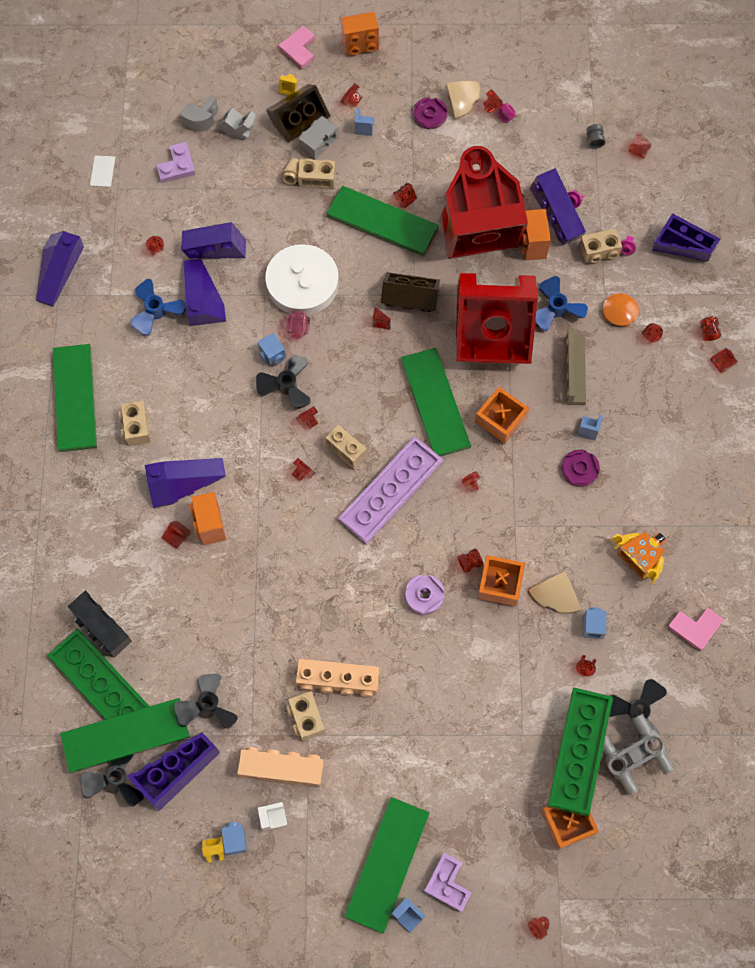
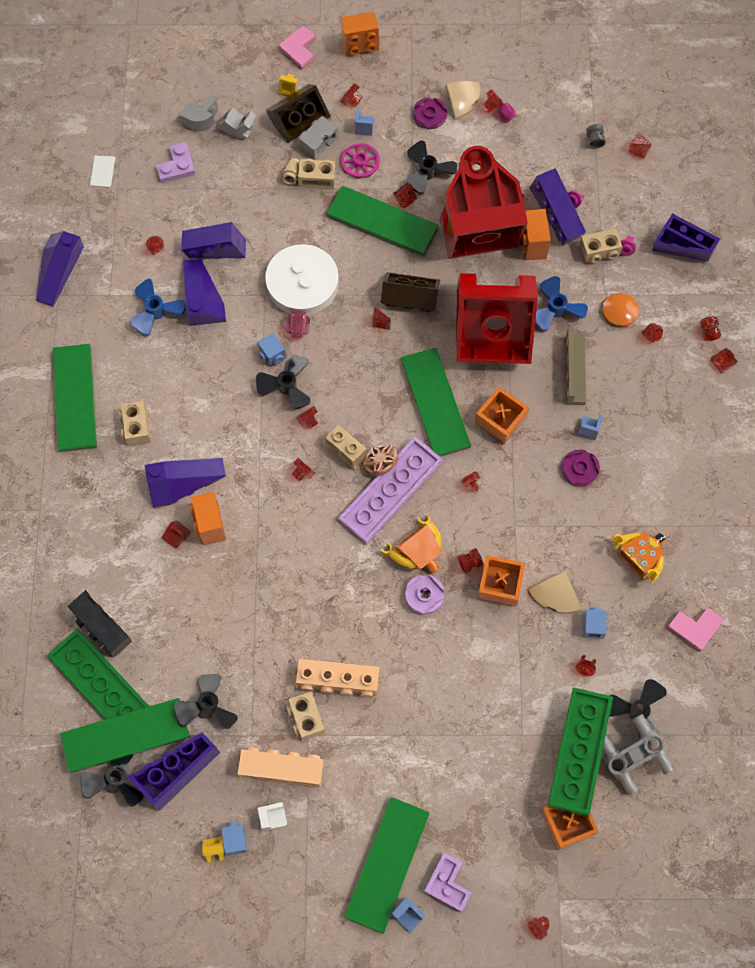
(360, 160): none -> dark pink wheel
(380, 459): none -> nougat wheel
(418, 548): none -> orange torso
(419, 154): none -> black piece

